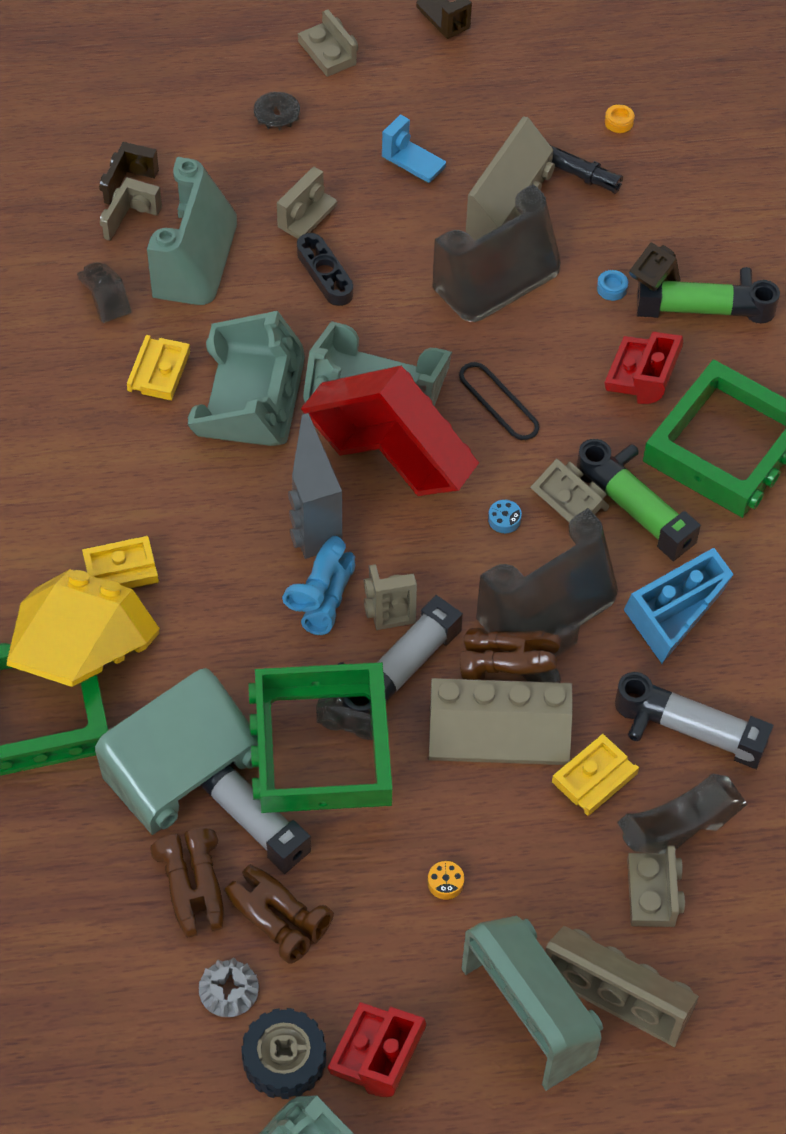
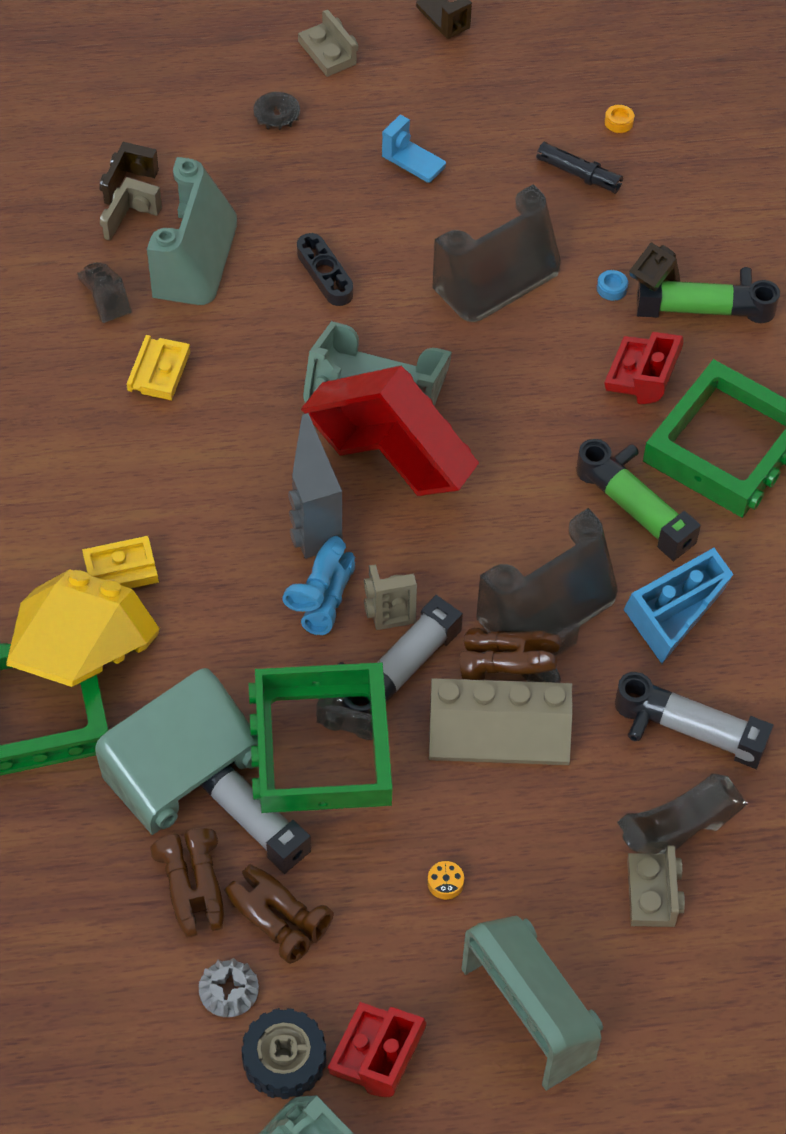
(253, 383): sand green windscreen -> none
(304, 205): dark tan bracket -> none
(504, 516): dark azure tile -> none
(507, 392): black piece -> none
(517, 165): dark tan slope -> none
(566, 492): dark tan bracket -> none
(595, 774): yellow plate -> none
(622, 986): dark tan slope -> none

